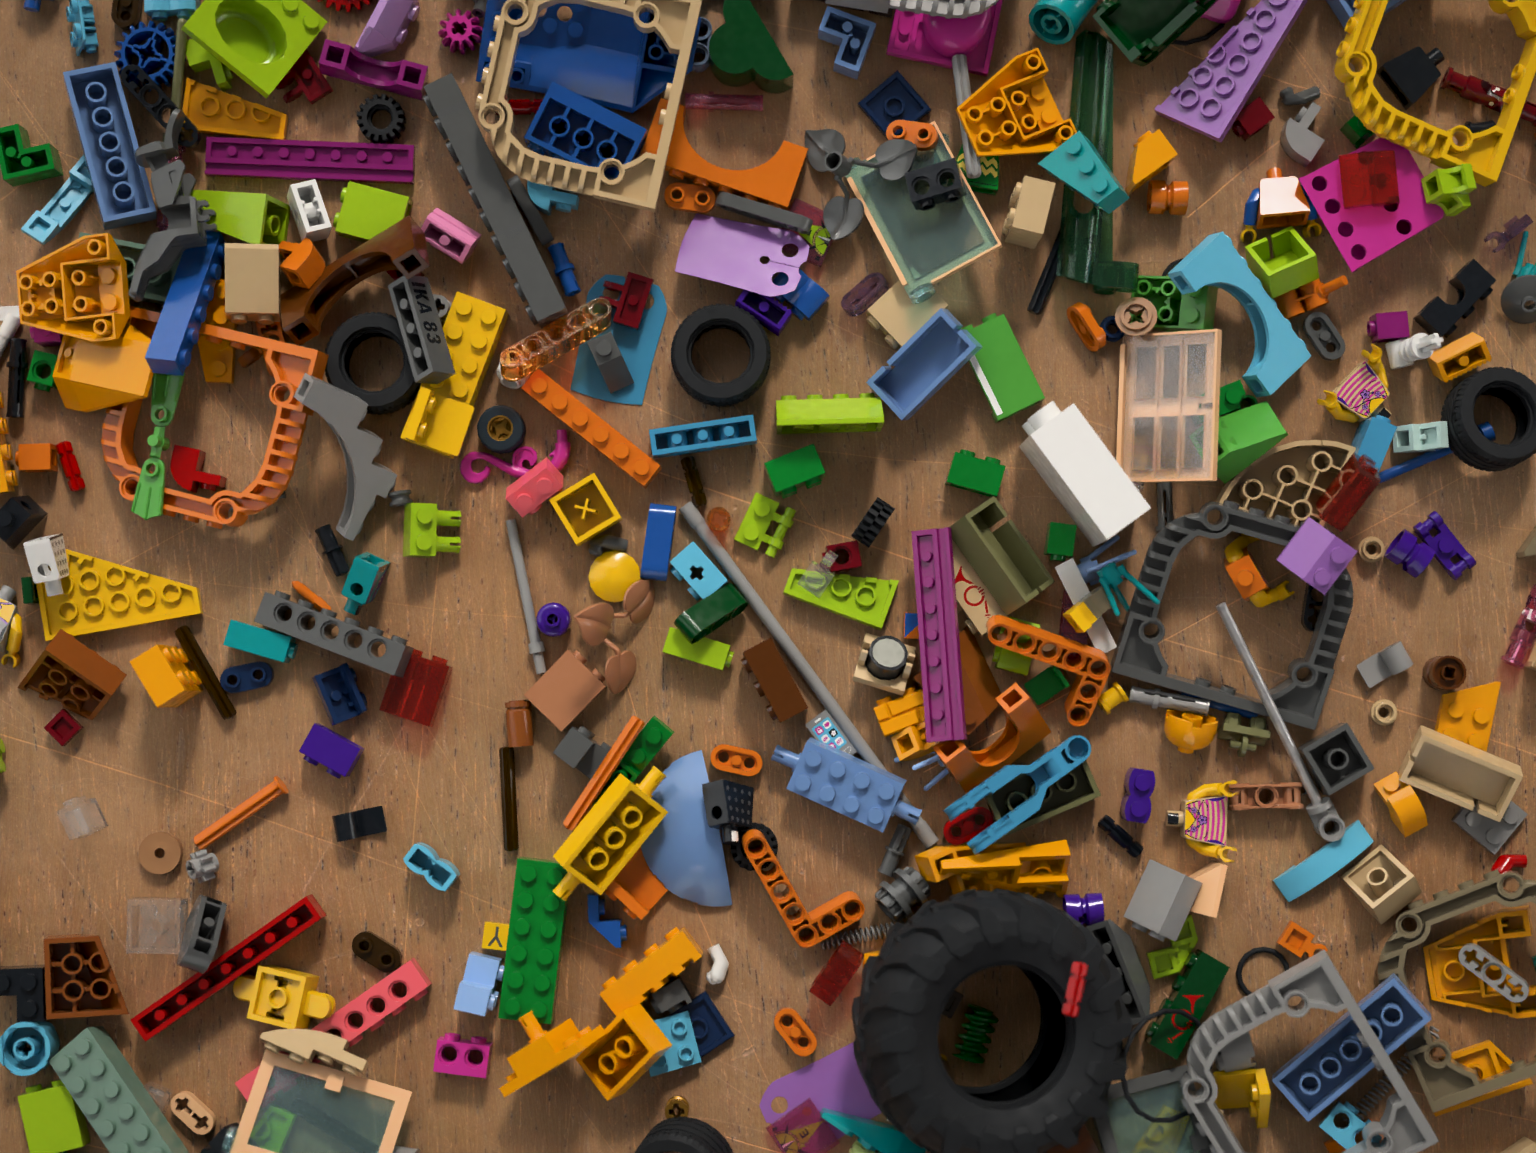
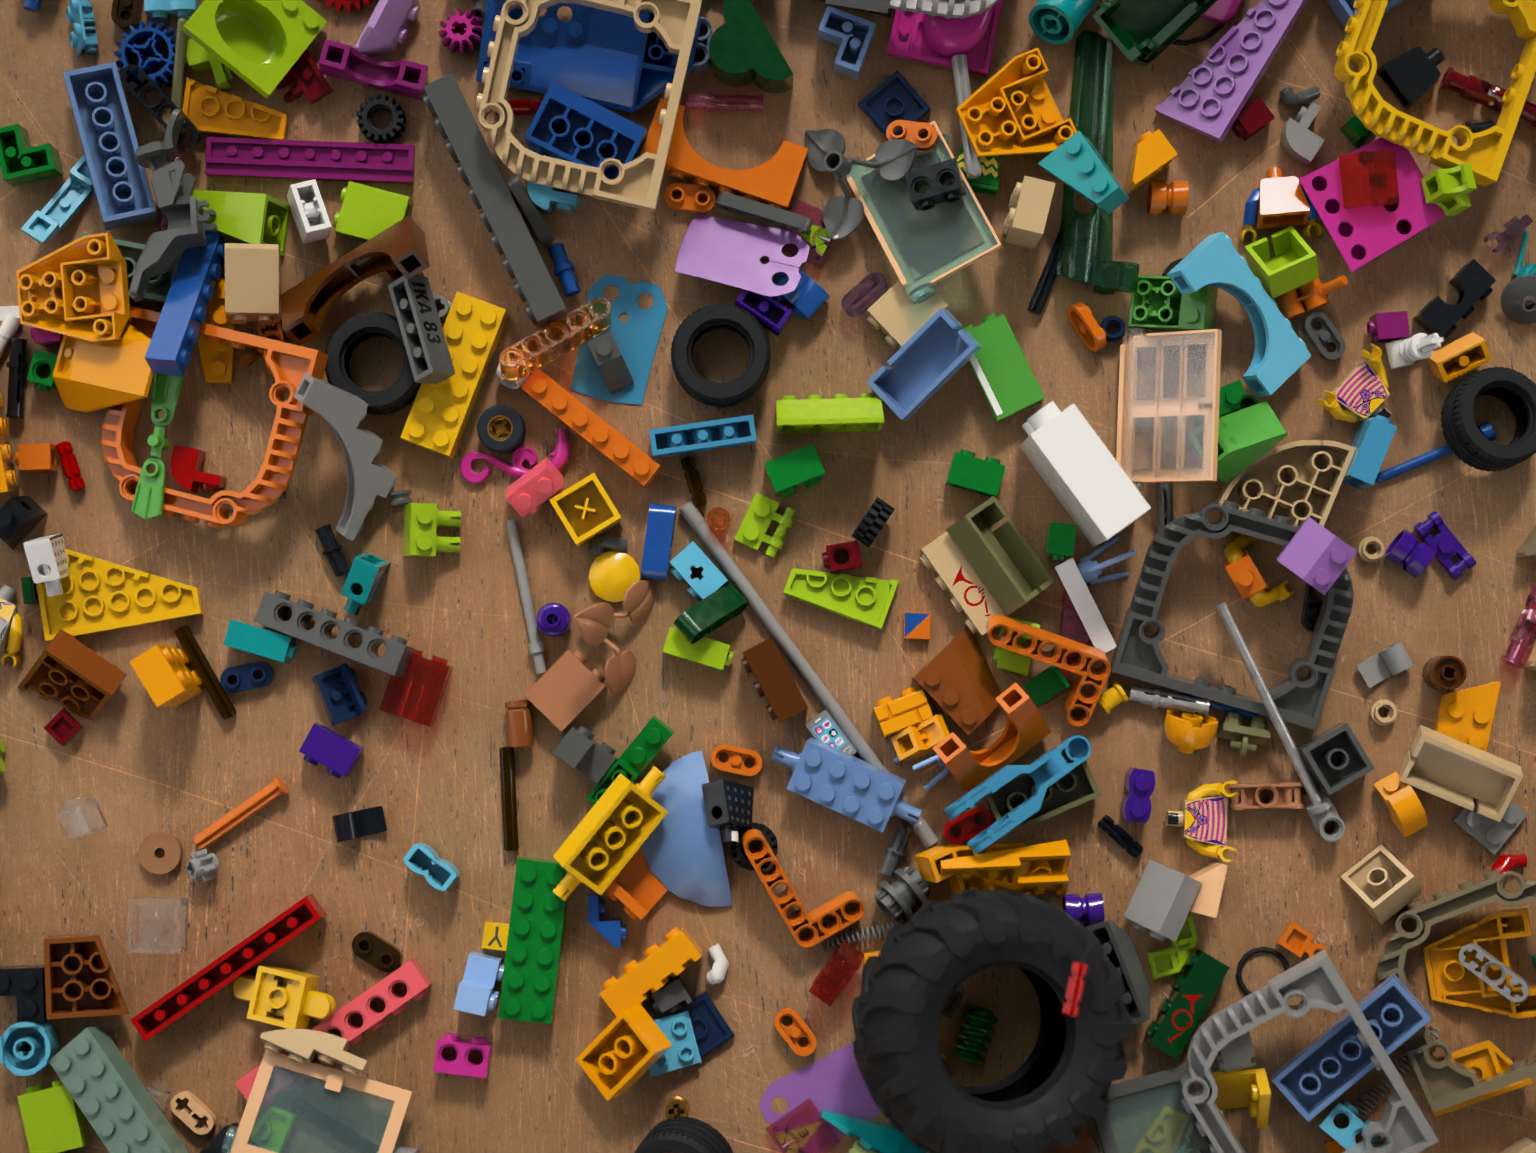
(201, 934): dark grey brick -> none
(301, 262): orange brick -> none
(310, 596): orange piece -> none
(439, 422): yellow bracket -> none
(450, 235): bright pink brick -> none
(546, 1050): light orange brick -> none
(603, 773): orange axle -> none
(632, 299): dark red hinge -> none
(818, 576): clear plate -> none
(883, 661): piece -> none
(938, 635): magenta plate -> none
(1088, 610): leg -> none
(1111, 576): teal plant -> none
(1126, 1049): black piece -> none
(1135, 306): medium nougat gear -> none
(1323, 862): medium azure slope -> none
(1348, 491): clear red brick -> none
(1420, 437): light aqua brick -> none

